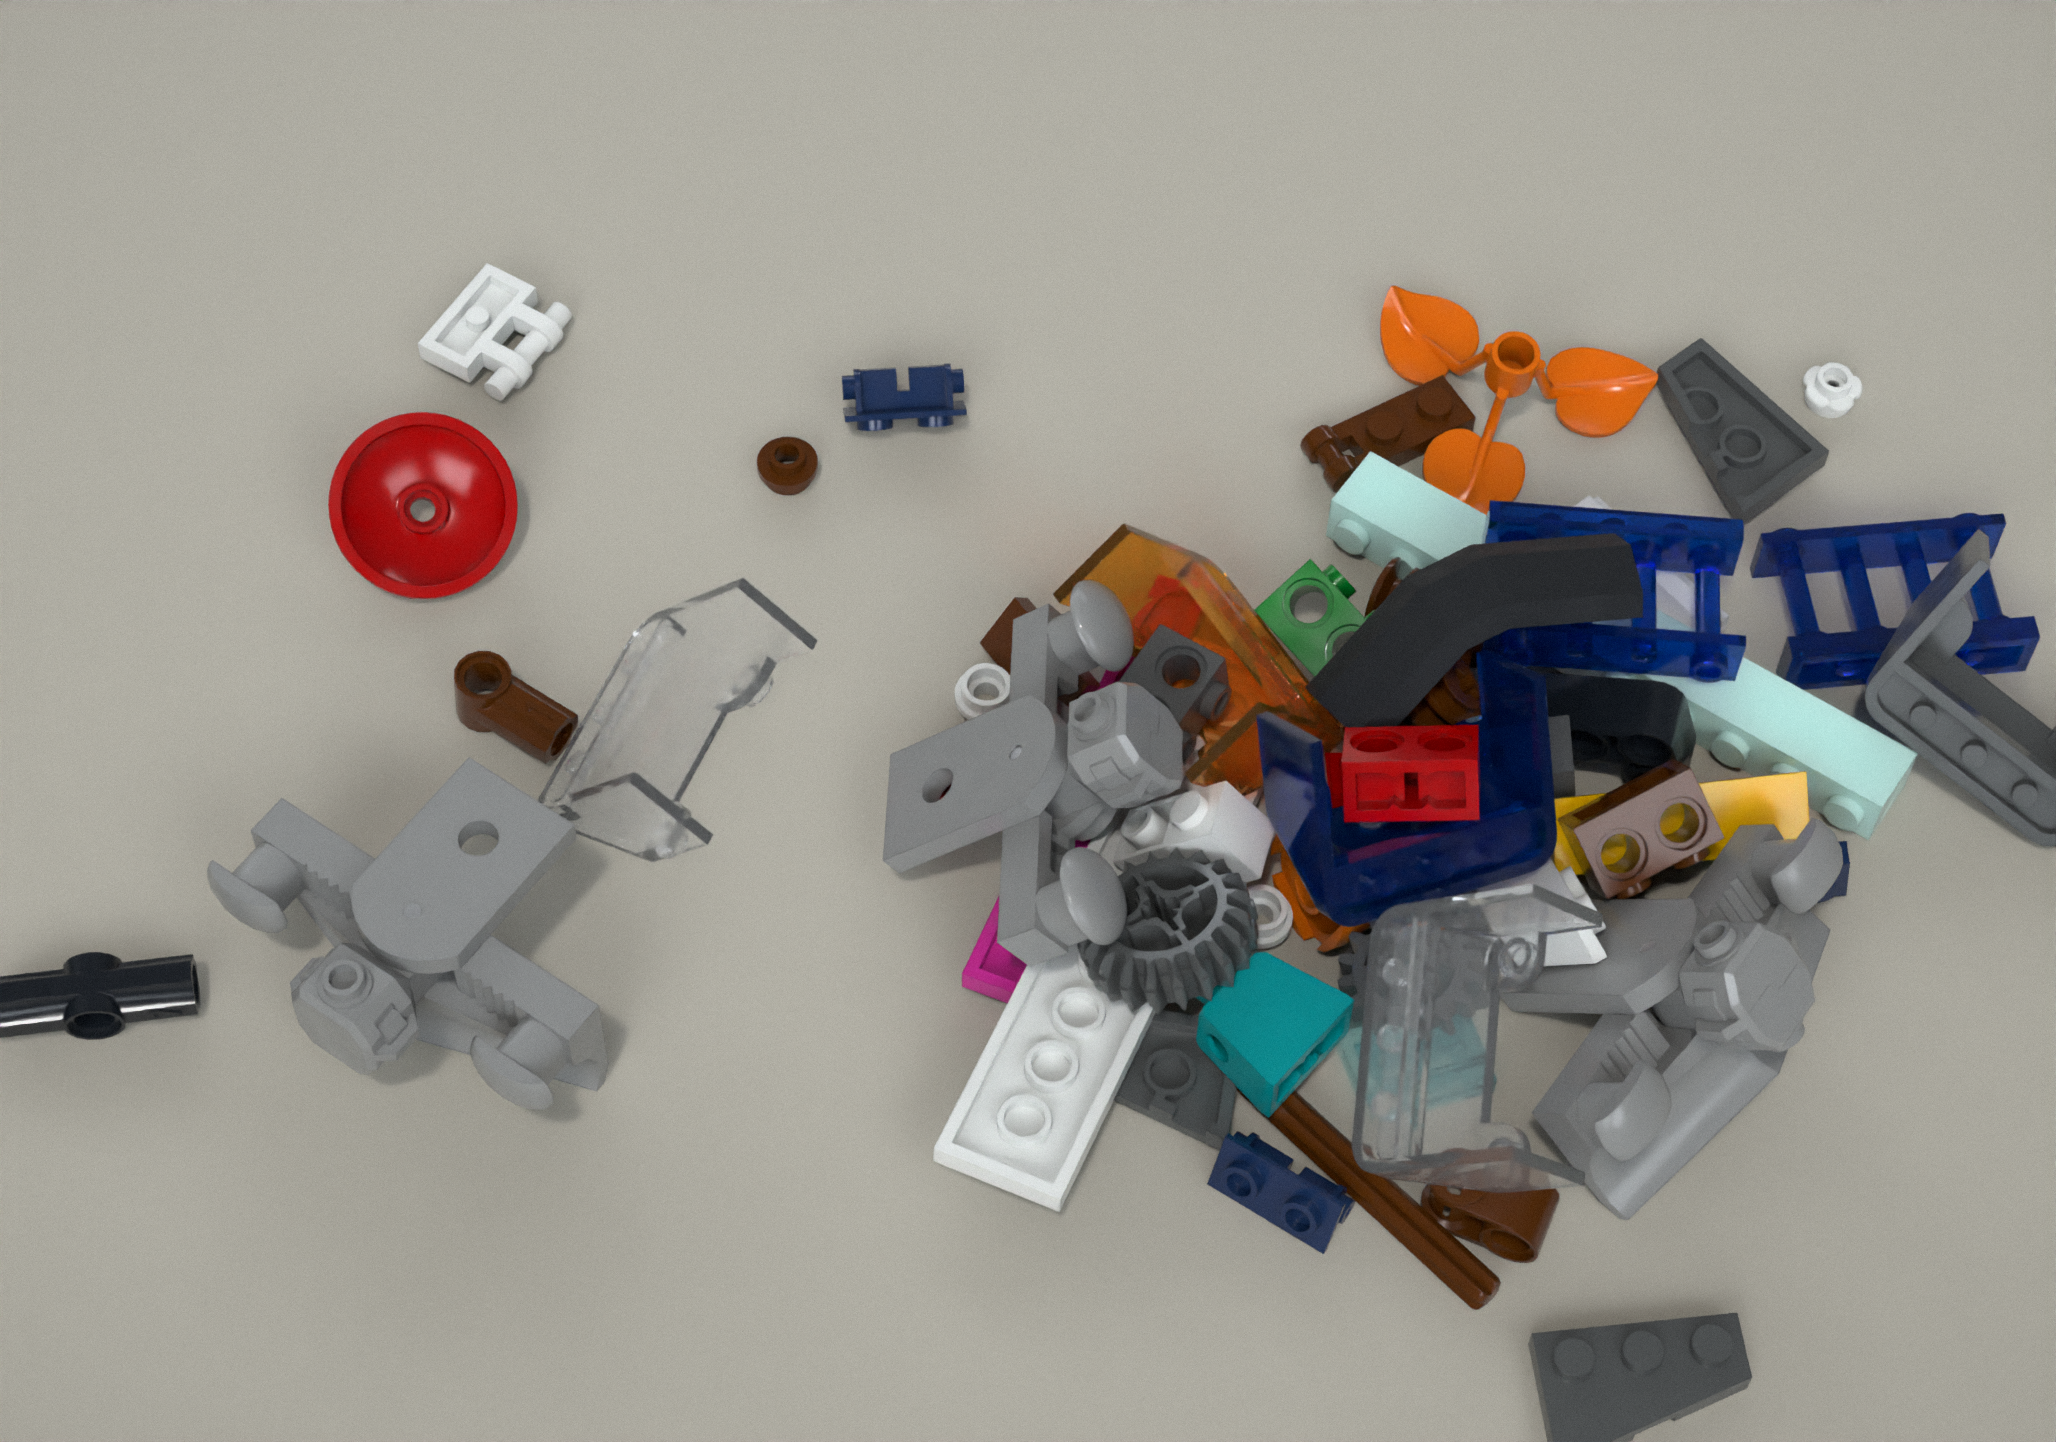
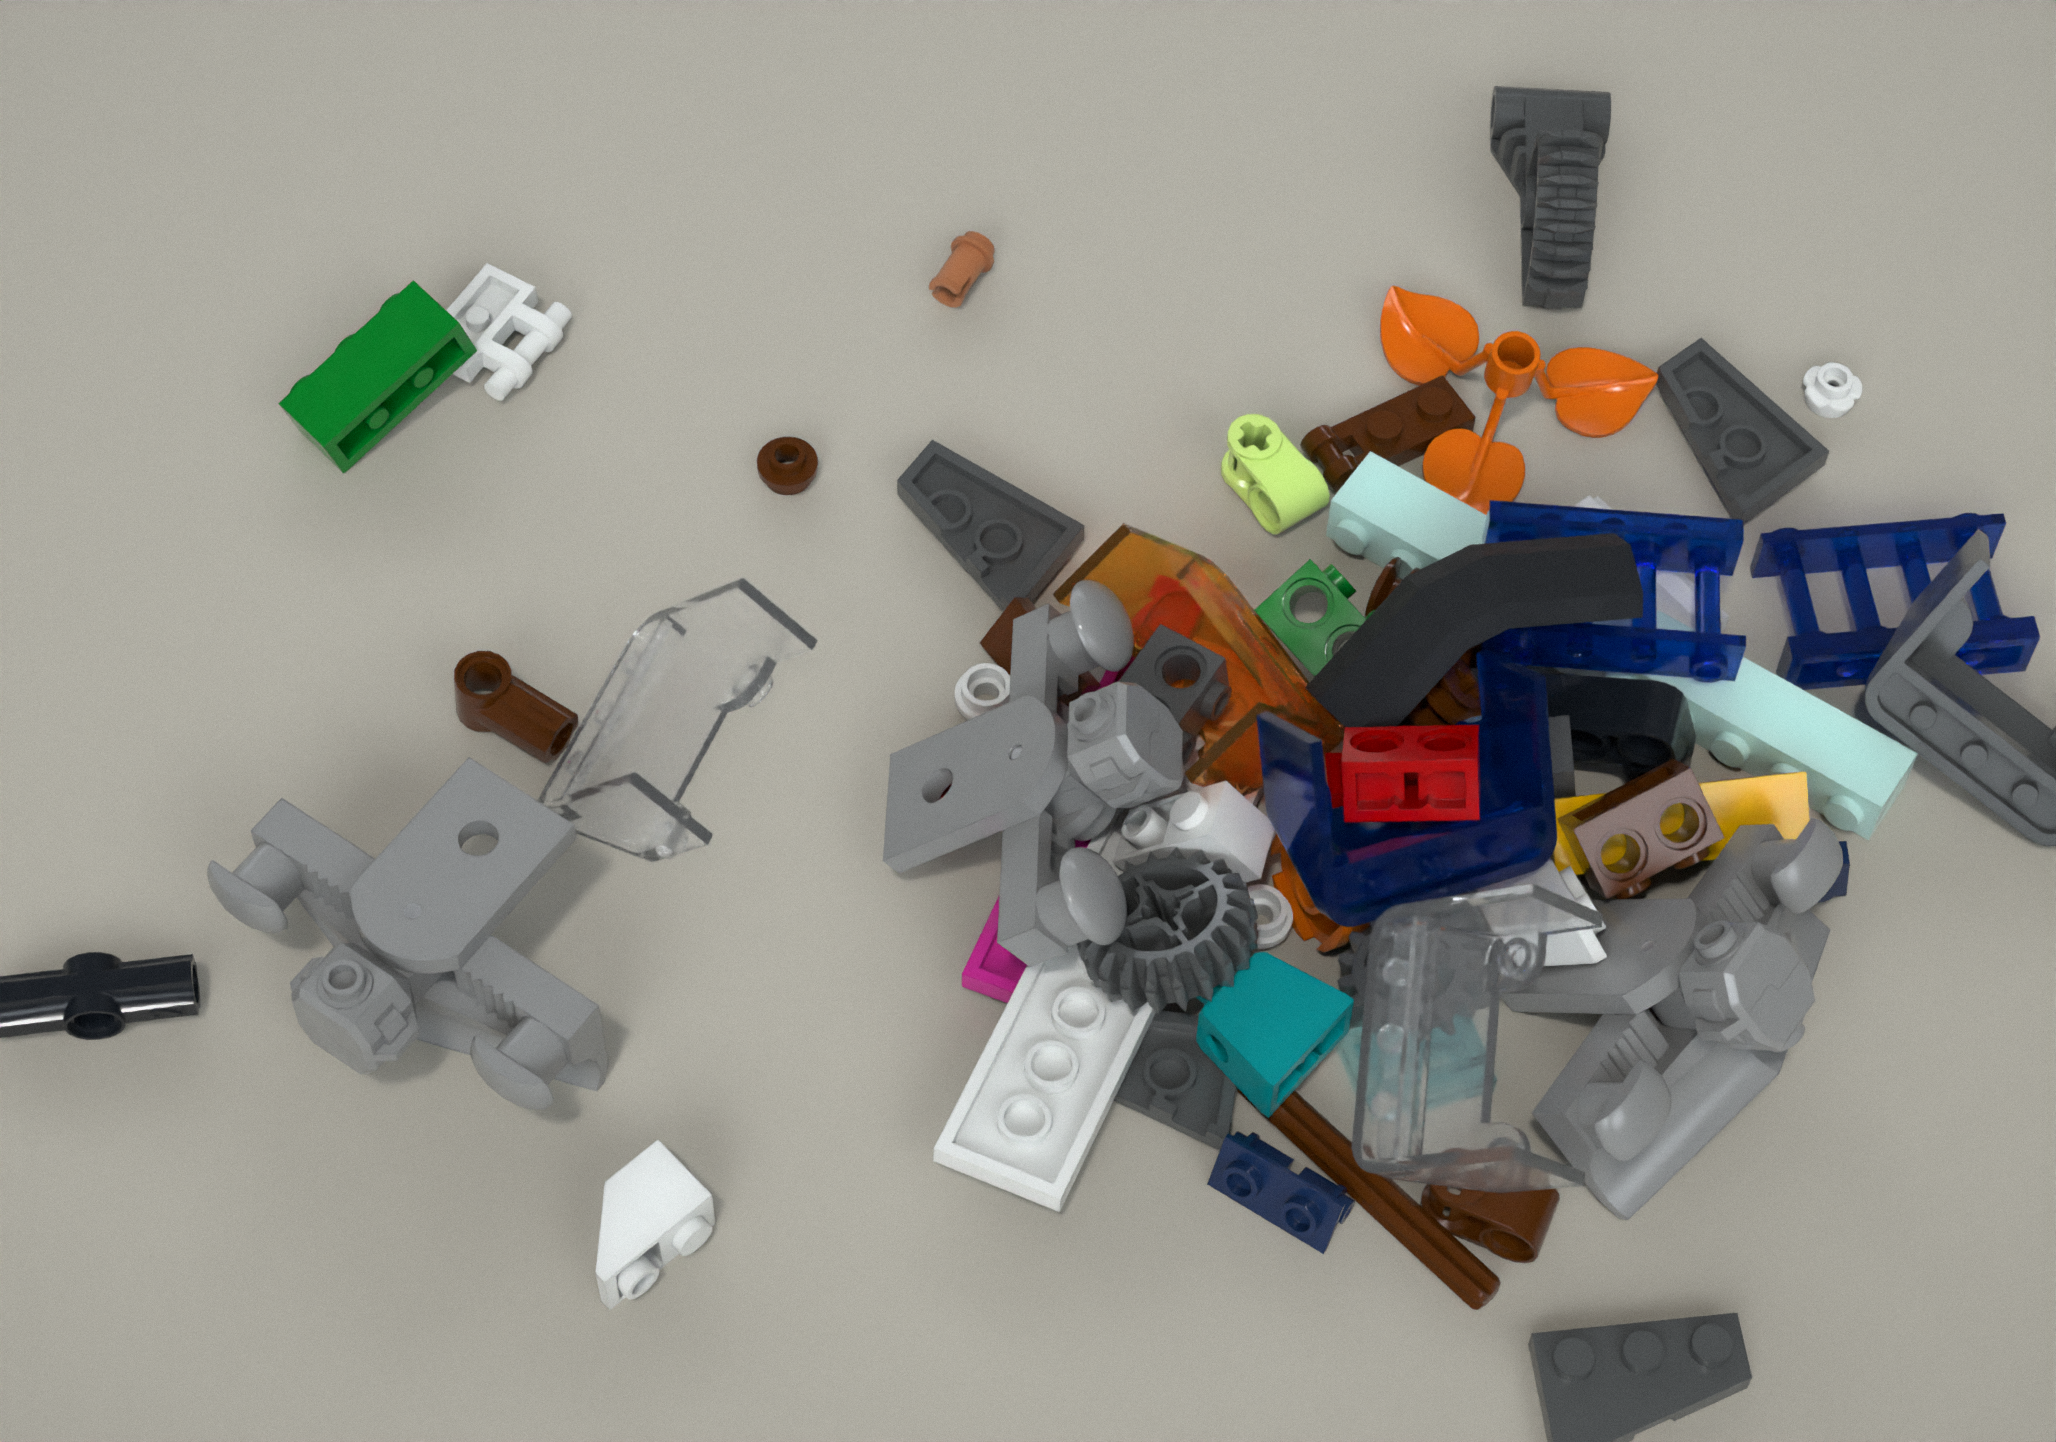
(378, 376): none -> green brick
(430, 461): red dish -> none
(647, 1219): none -> white slope
(926, 399): dark blue hinge -> none
(969, 258): none -> nougat pin
(988, 525): none -> dark grey wing
(1271, 474): none -> yellowish green piece
(1551, 155): none -> dark grey arm

